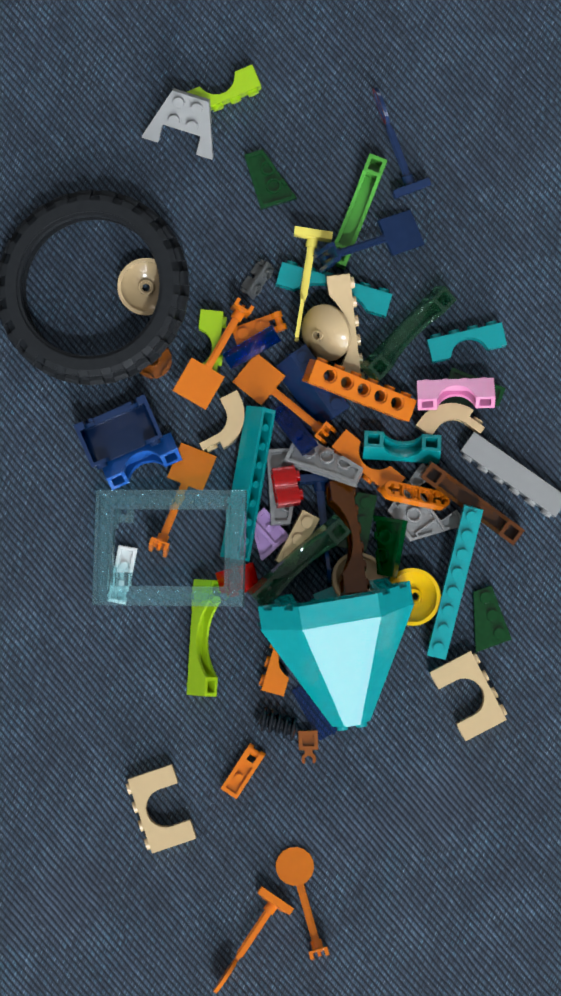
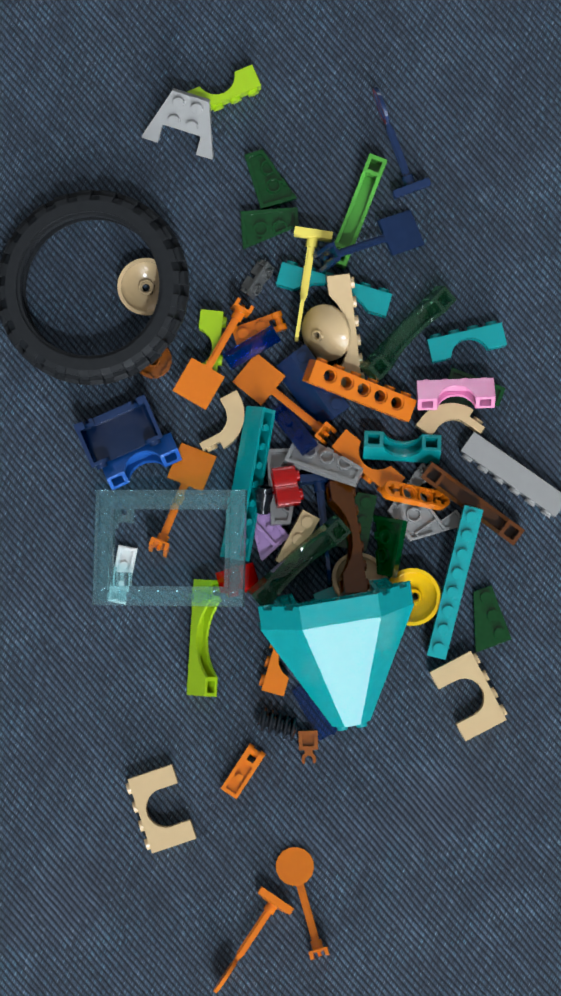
(263, 498): none -> black cone
(267, 223): none -> dark green wing

